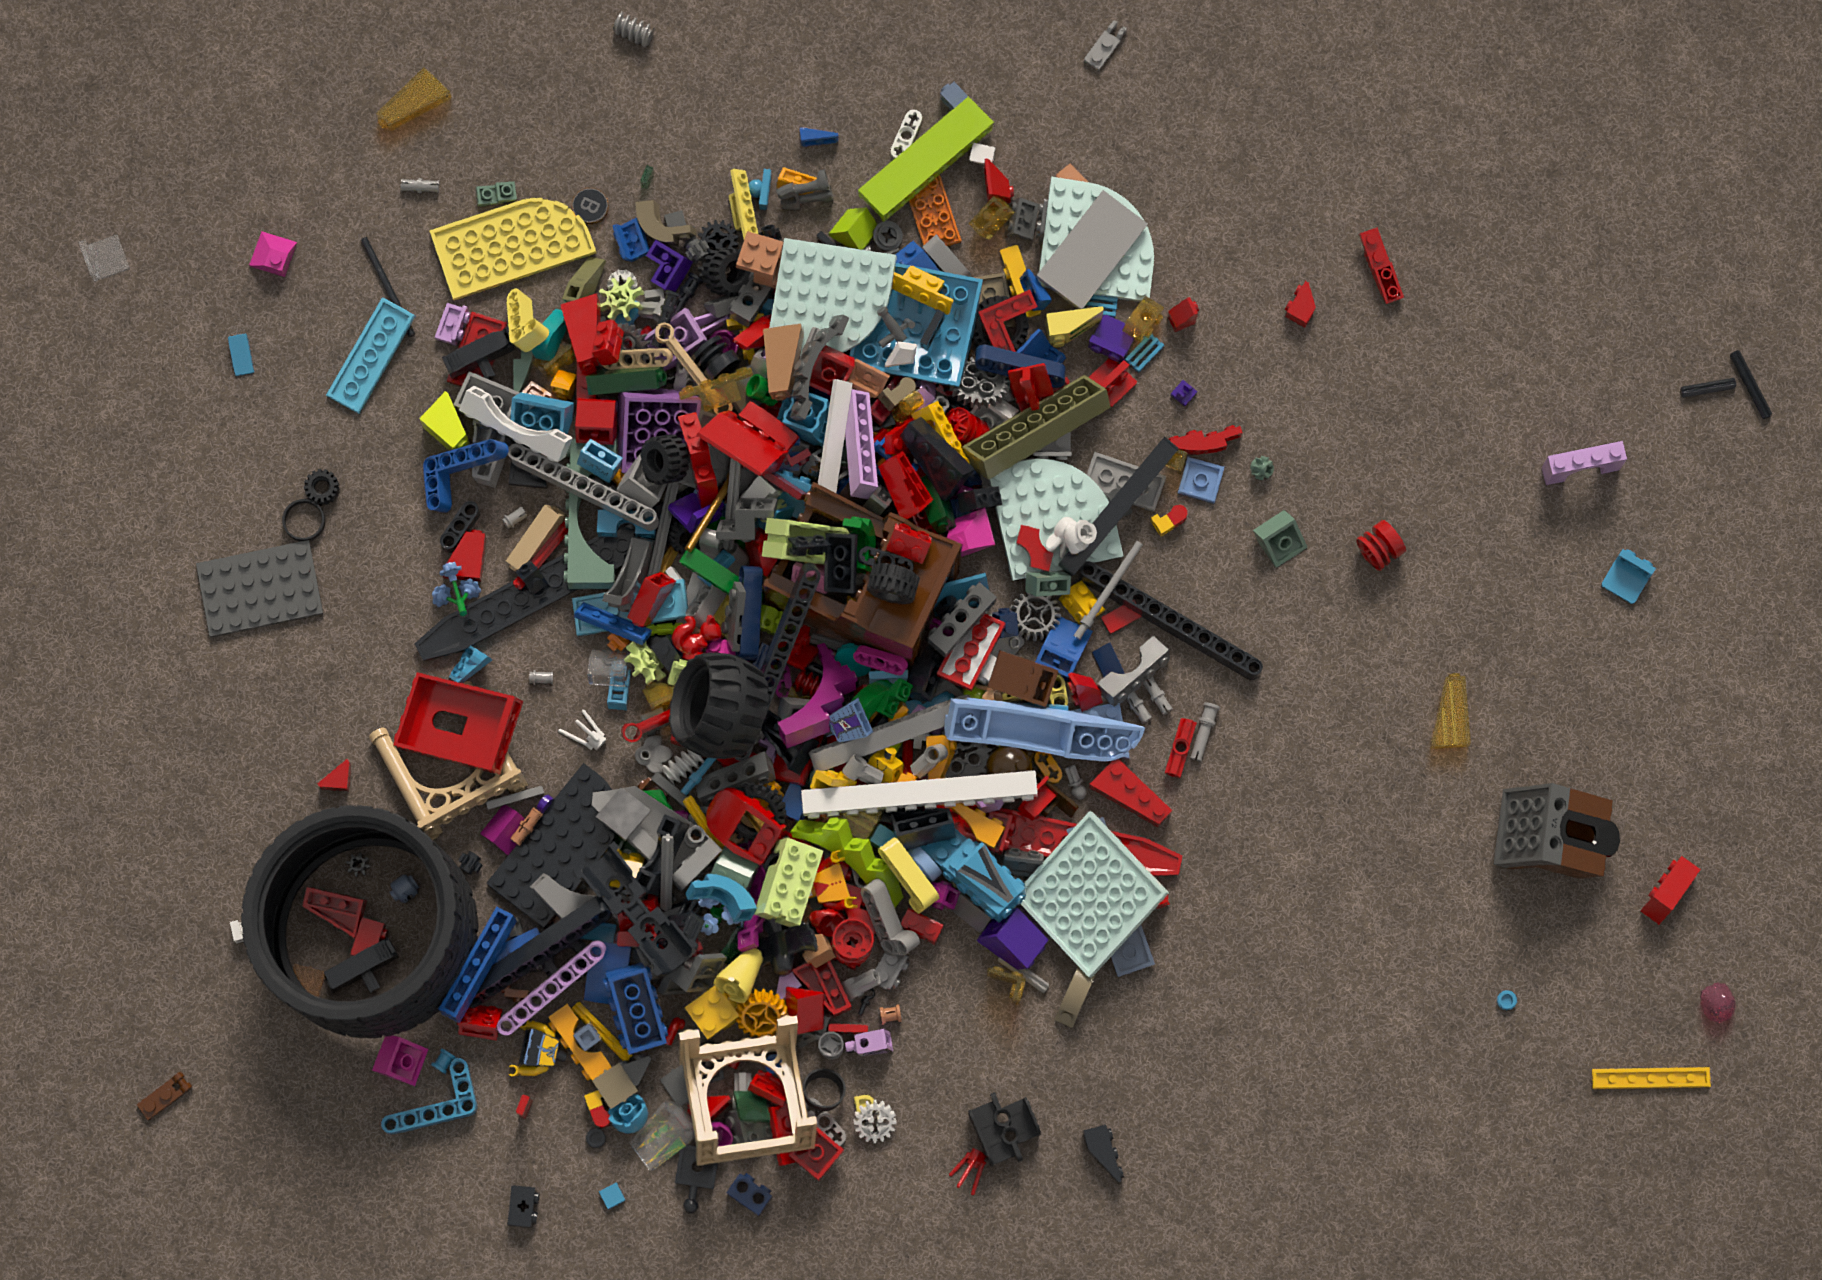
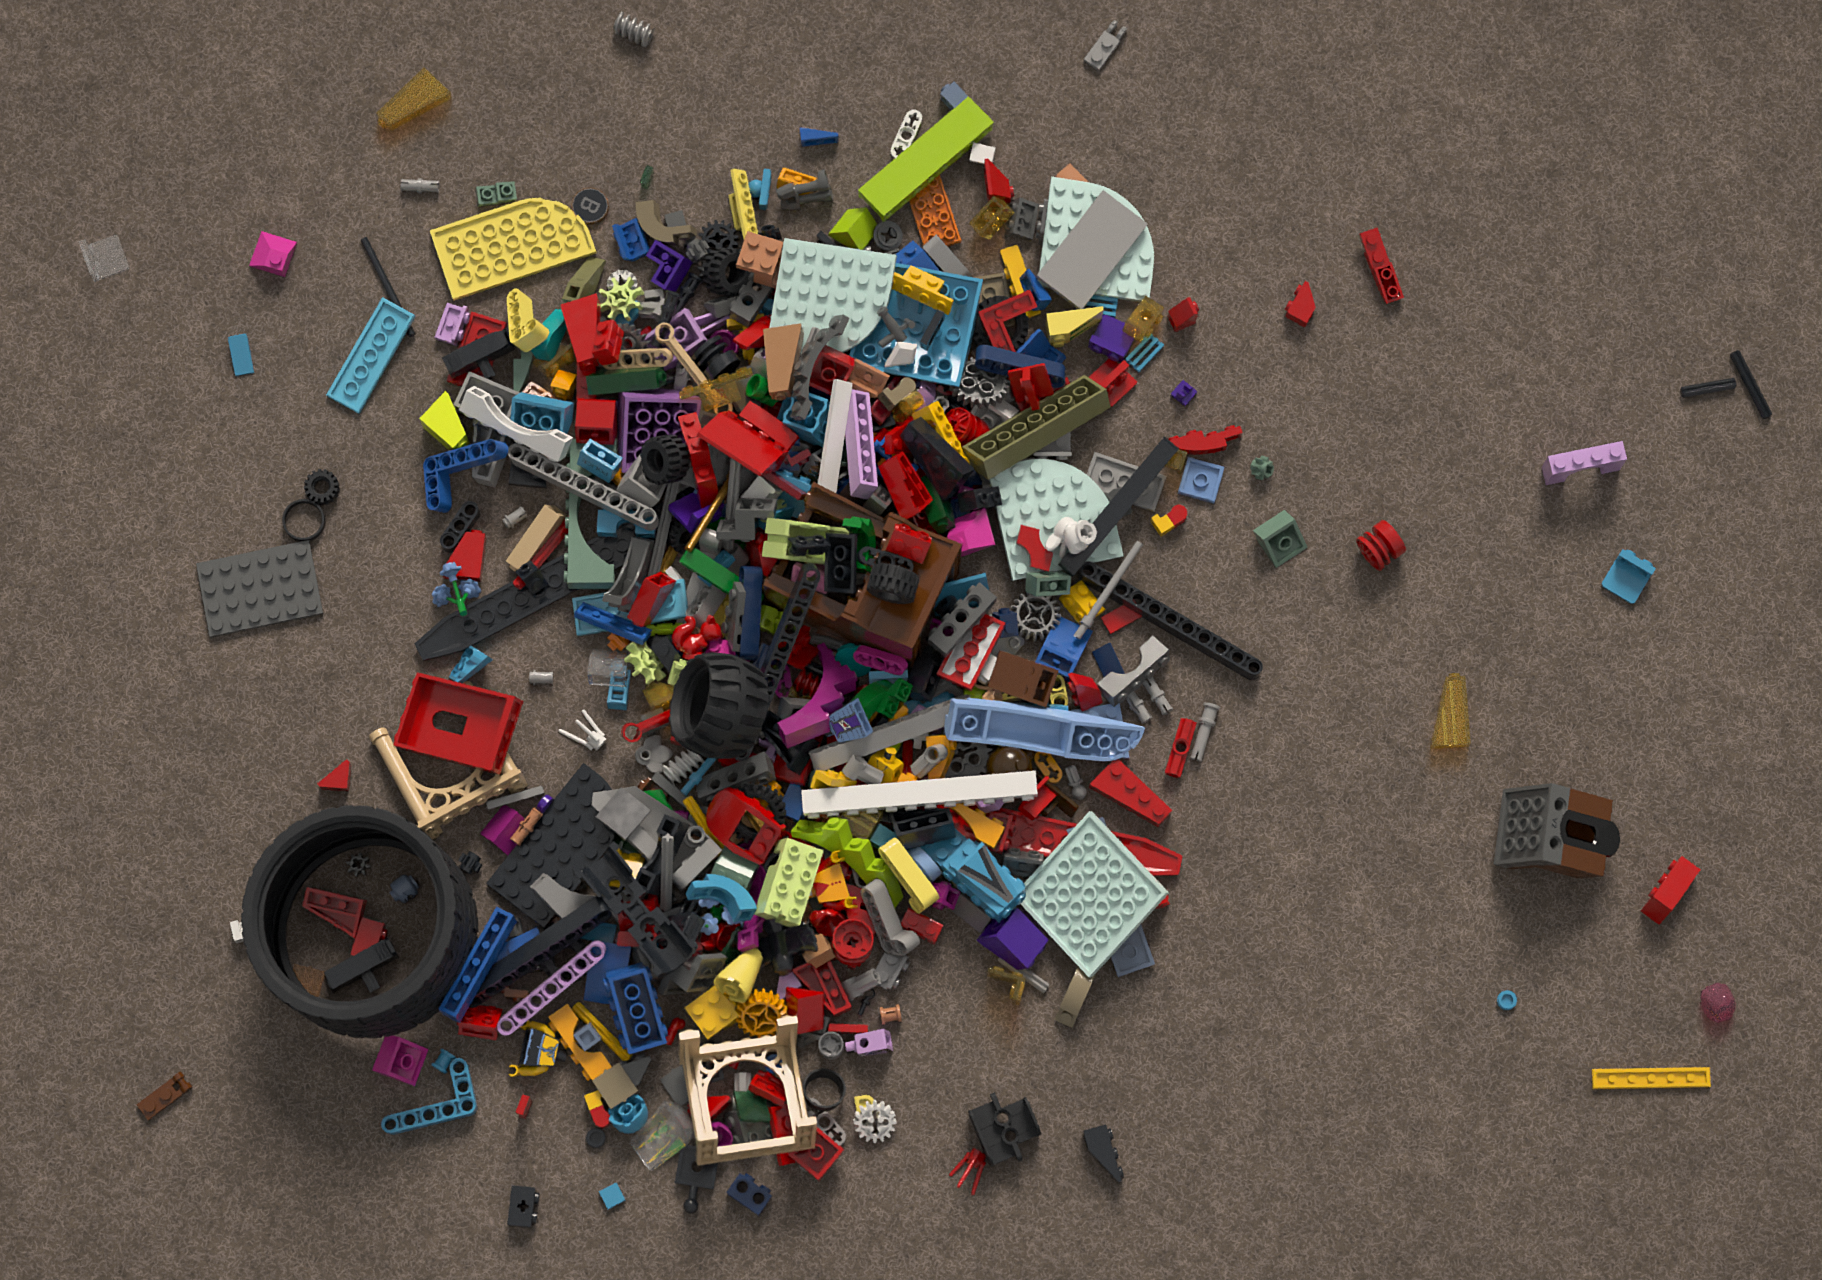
(719, 939): none -> red hair

